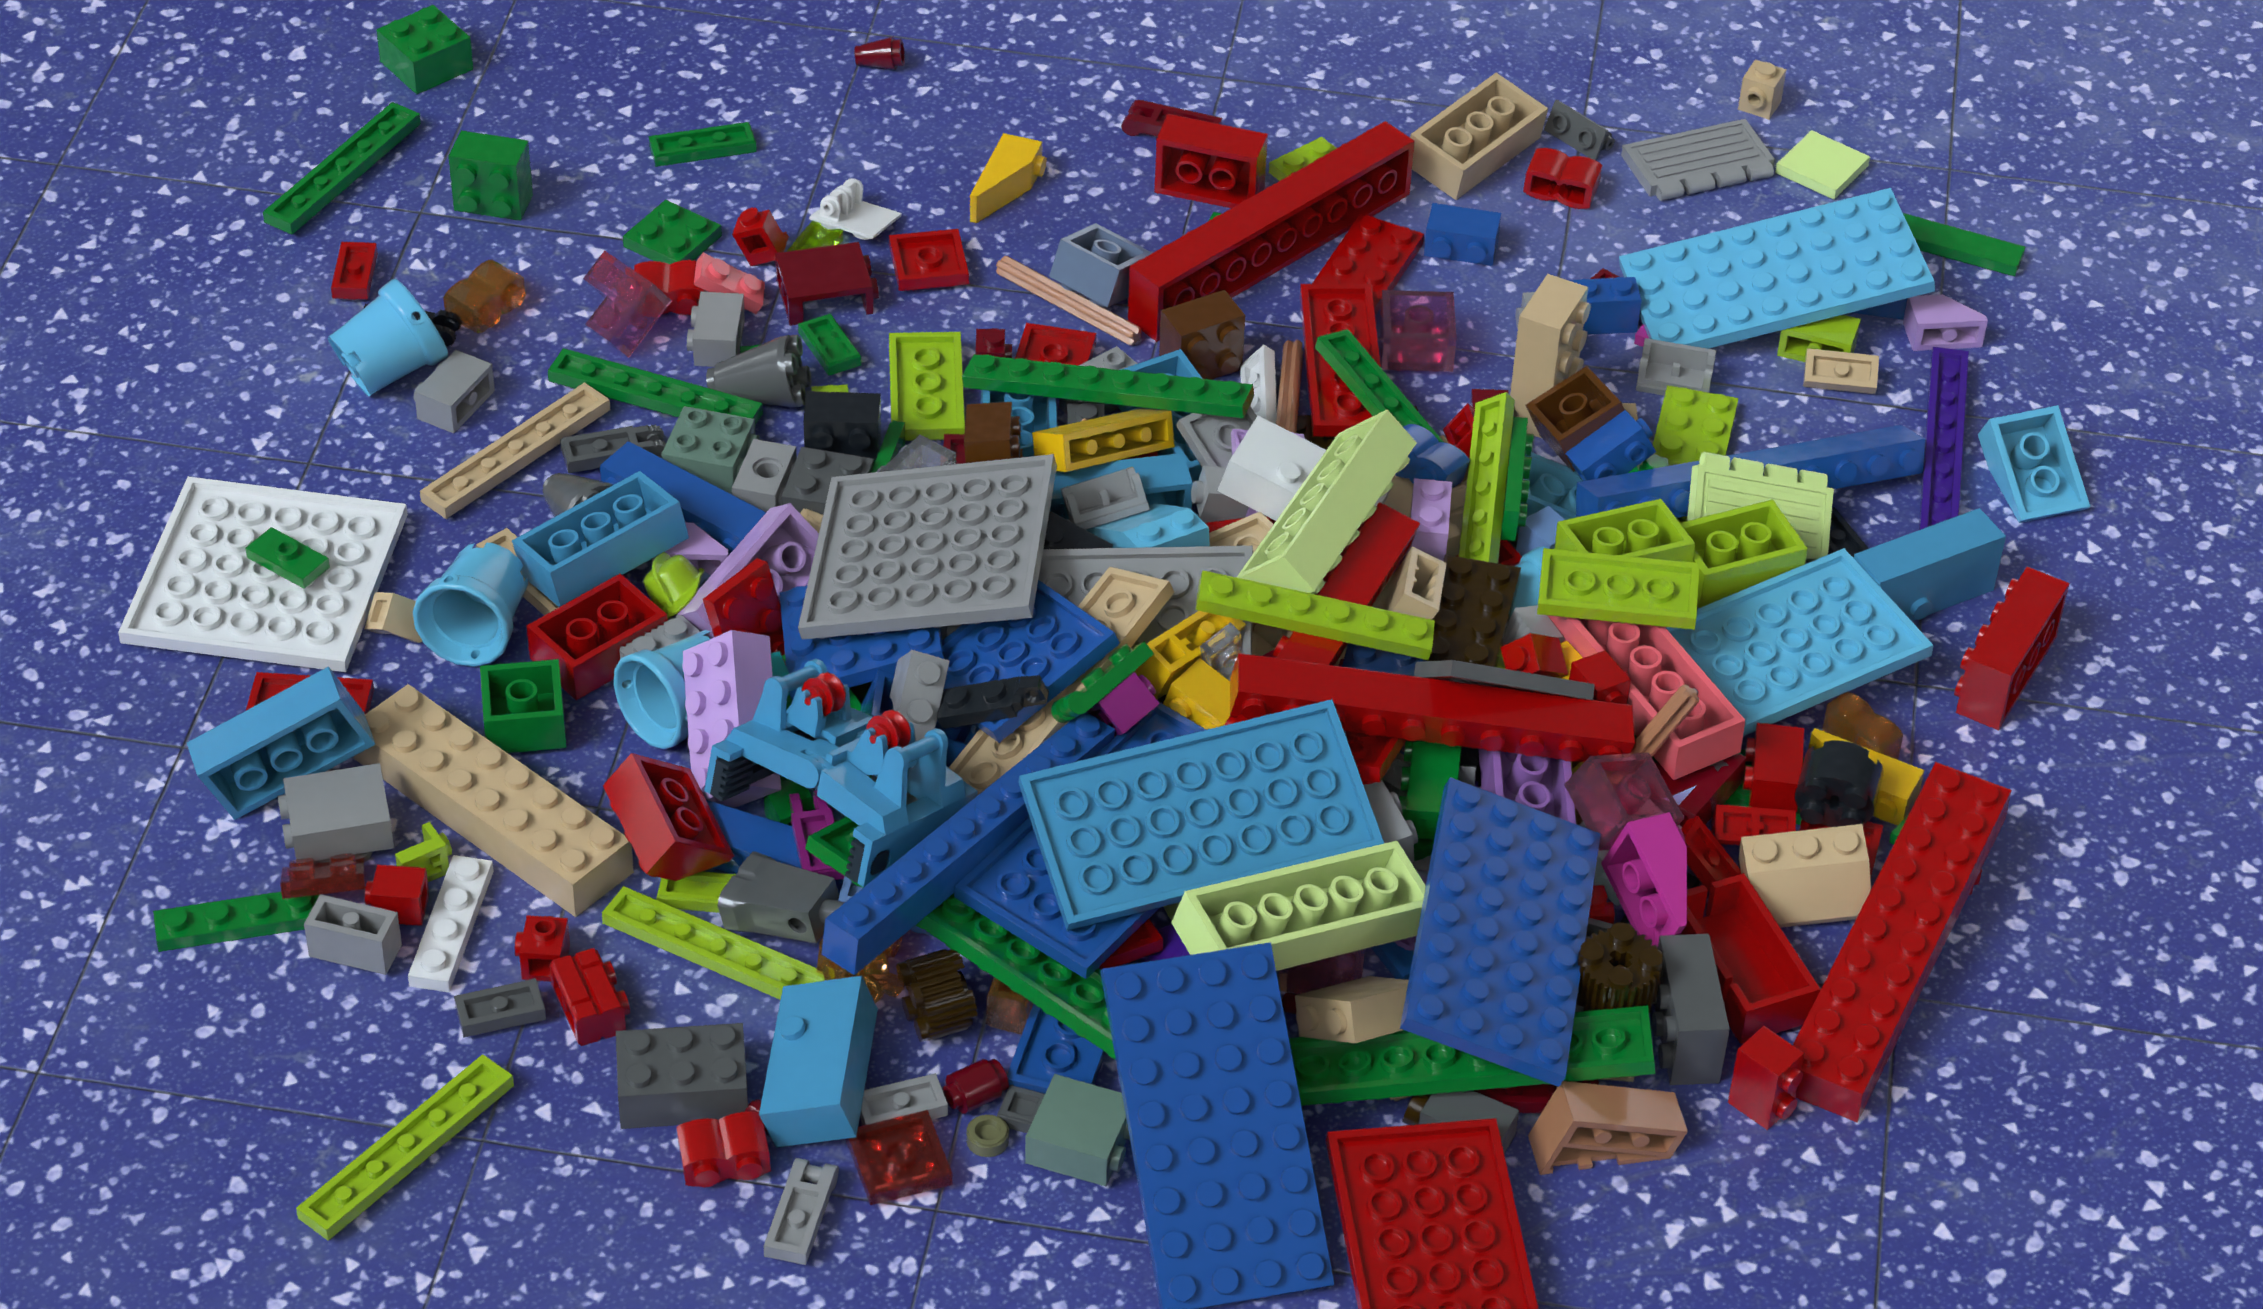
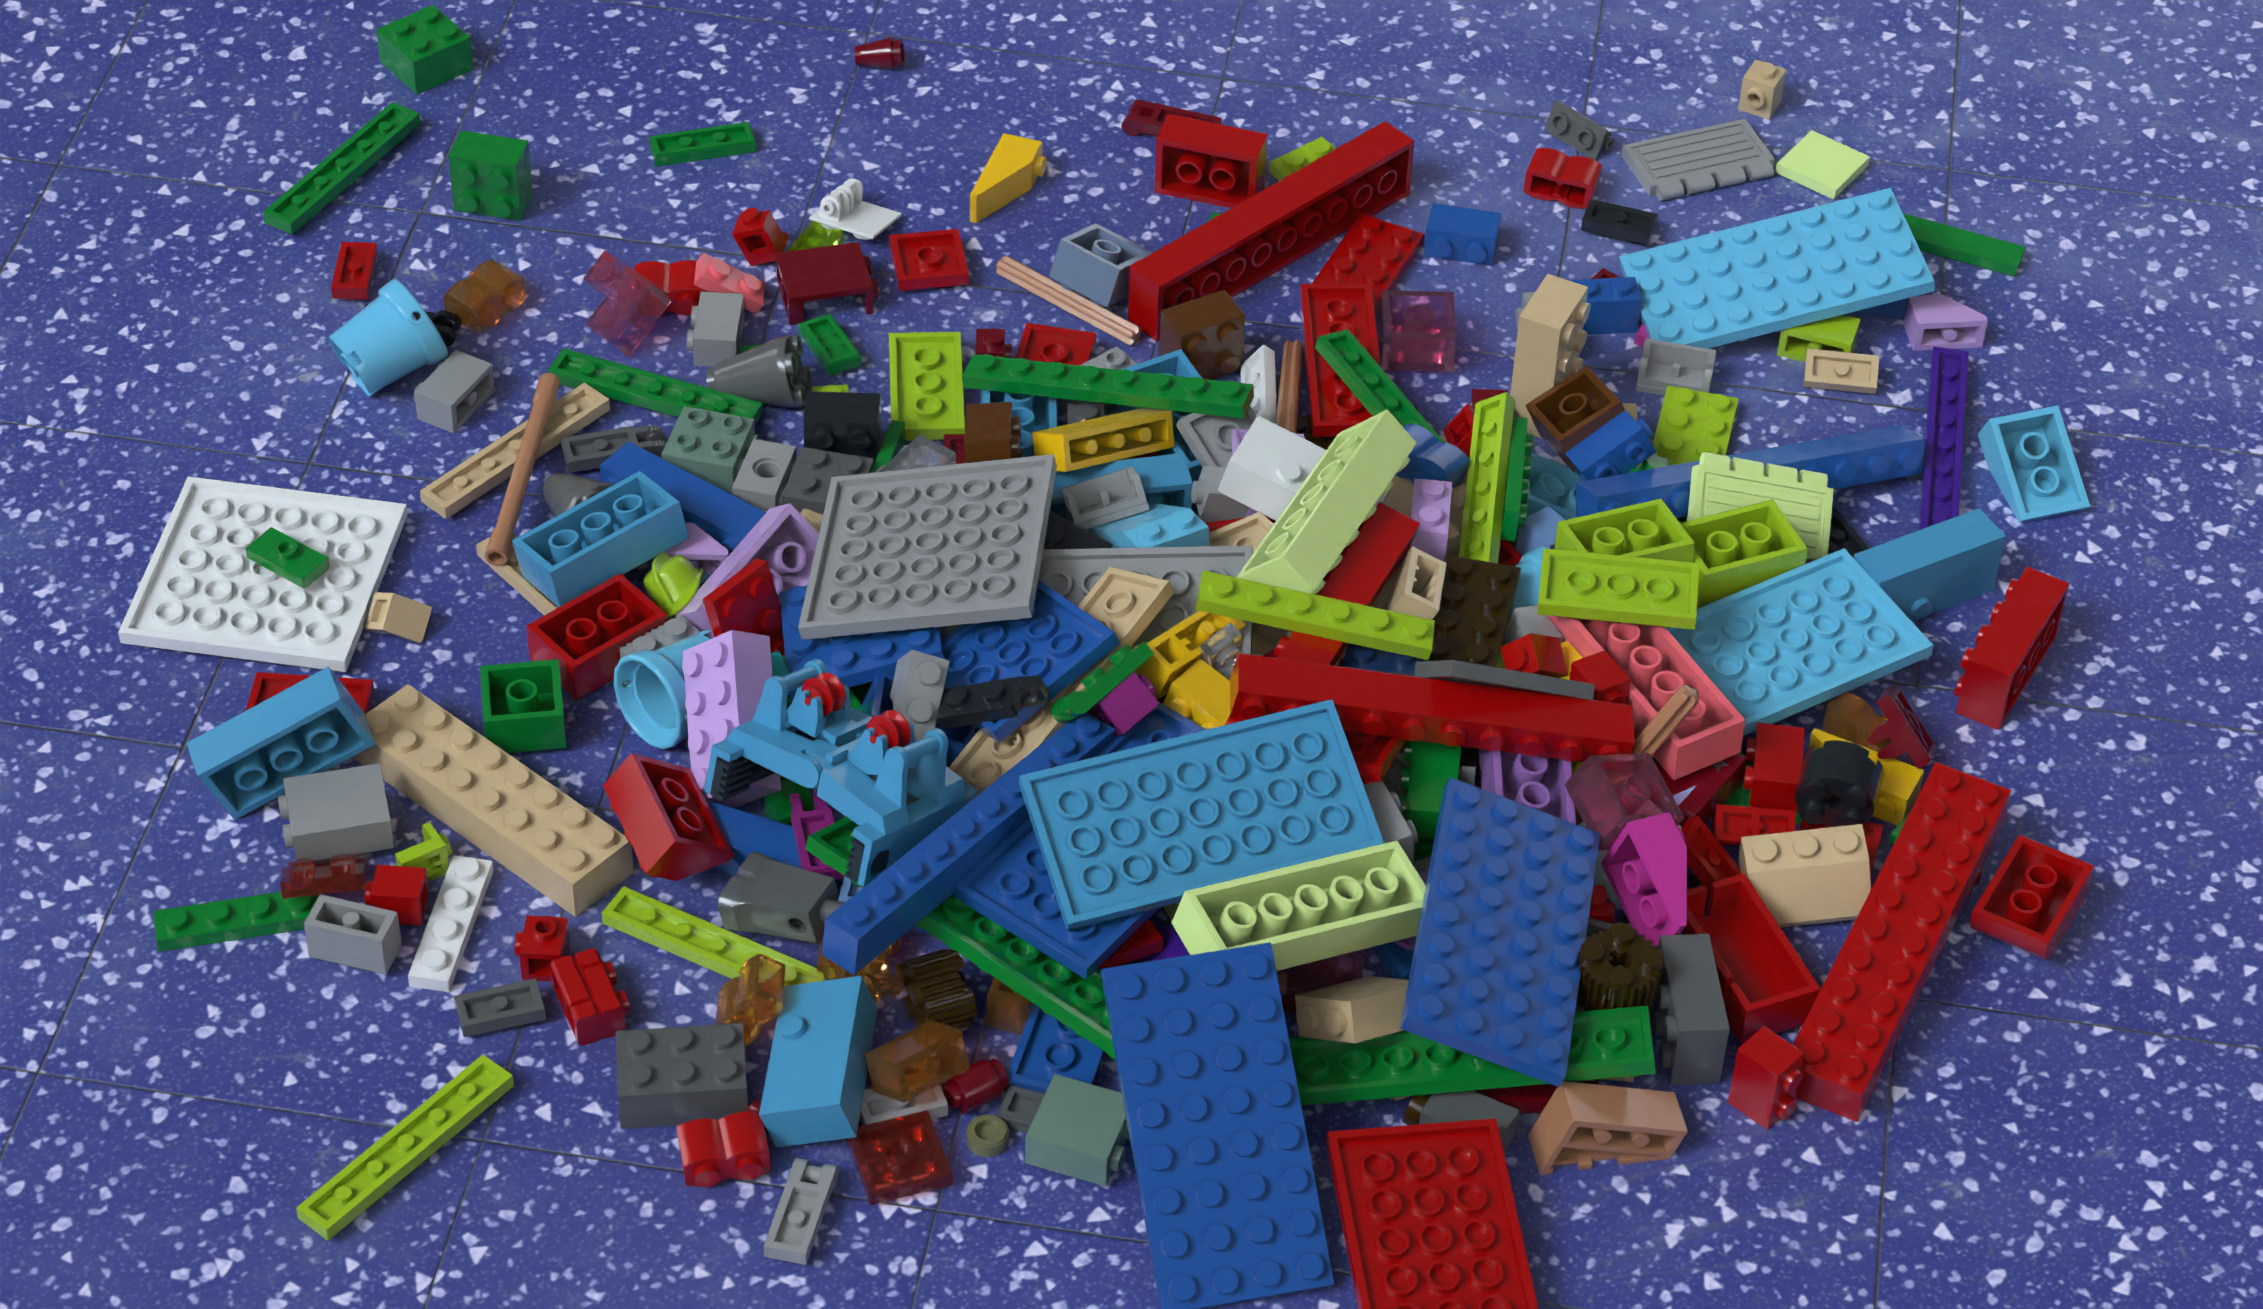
(472, 606): medium azure piece -> none
(502, 535): none -> nougat piece
(672, 234): green plate -> none
(694, 892): lime tile -> none
(752, 996): none -> clear orange brick
(917, 1061): none -> clear orange brick
(1477, 135): tan brick -> none
(1619, 222): none -> black plate
(1903, 729): none -> dark red piece
(2032, 897): none -> red brick

